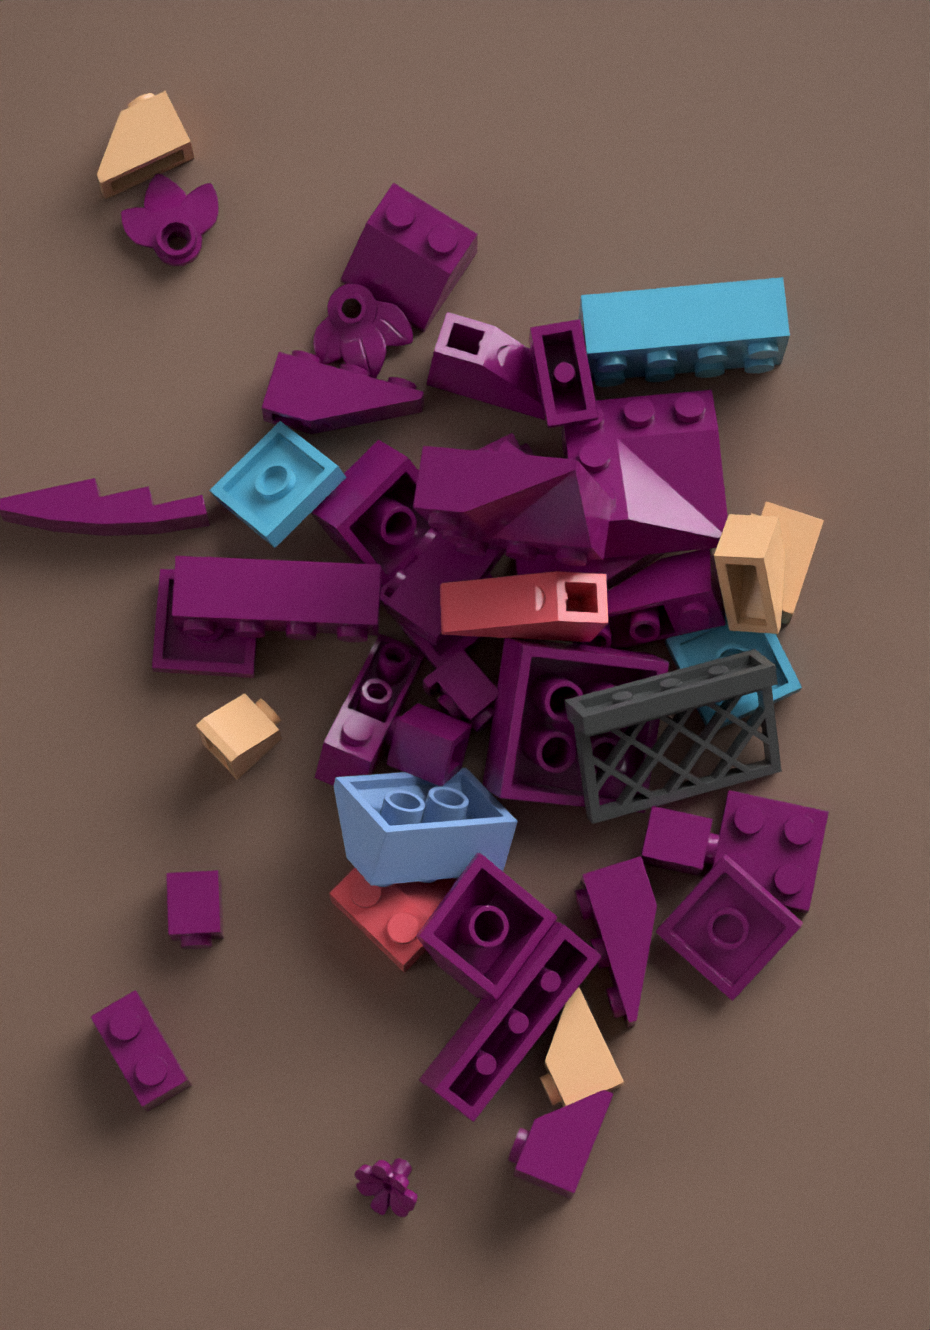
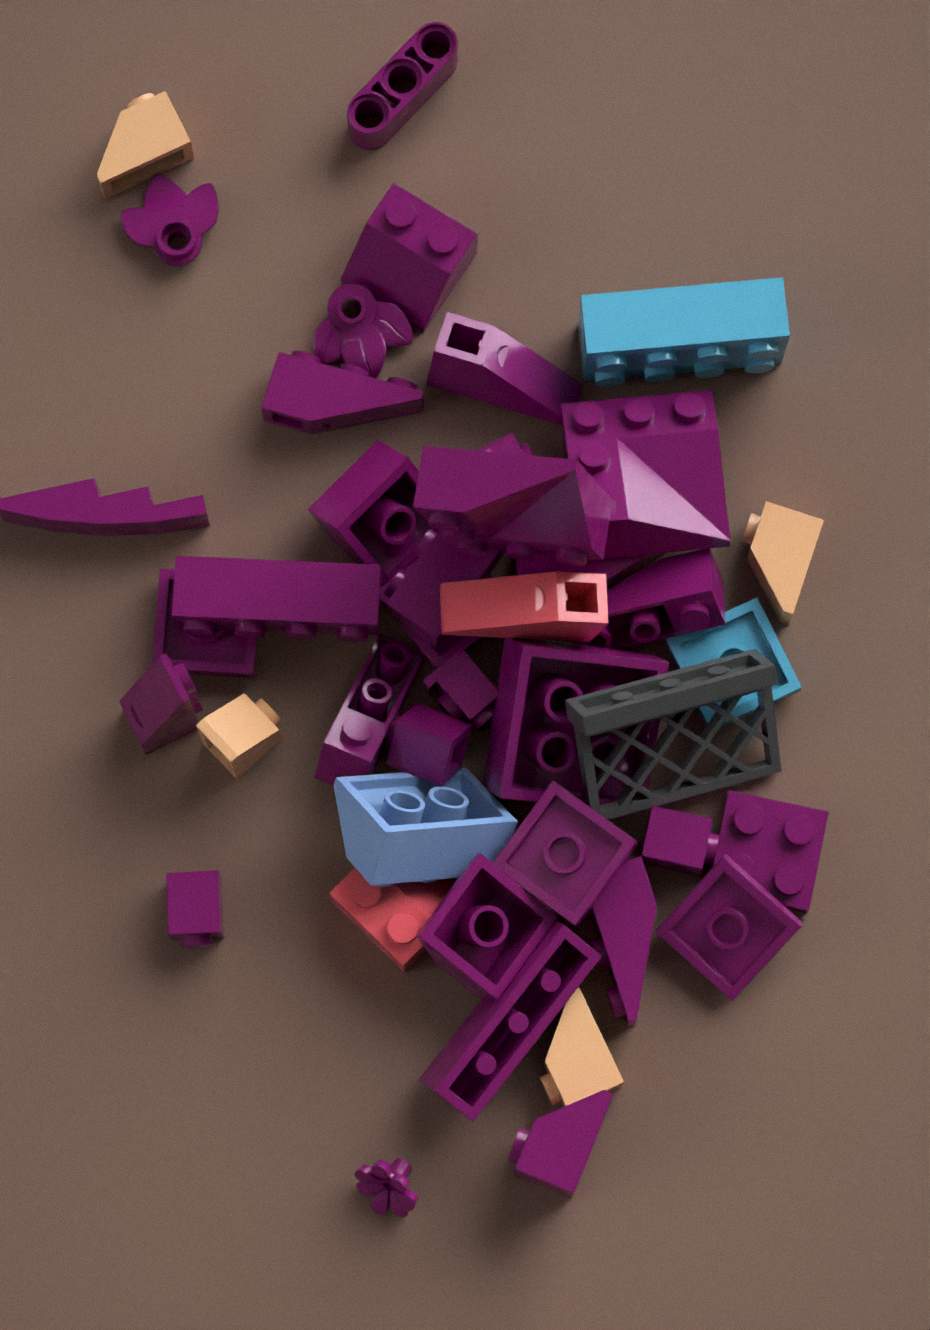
(141, 1051): magenta brick -> none
(162, 705): none -> magenta slope
(277, 484): medium azure plate -> none
(407, 64): none -> magenta beam
(562, 373): magenta slope -> none
(565, 853): none -> magenta plate
(751, 572): light nougat slope -> none

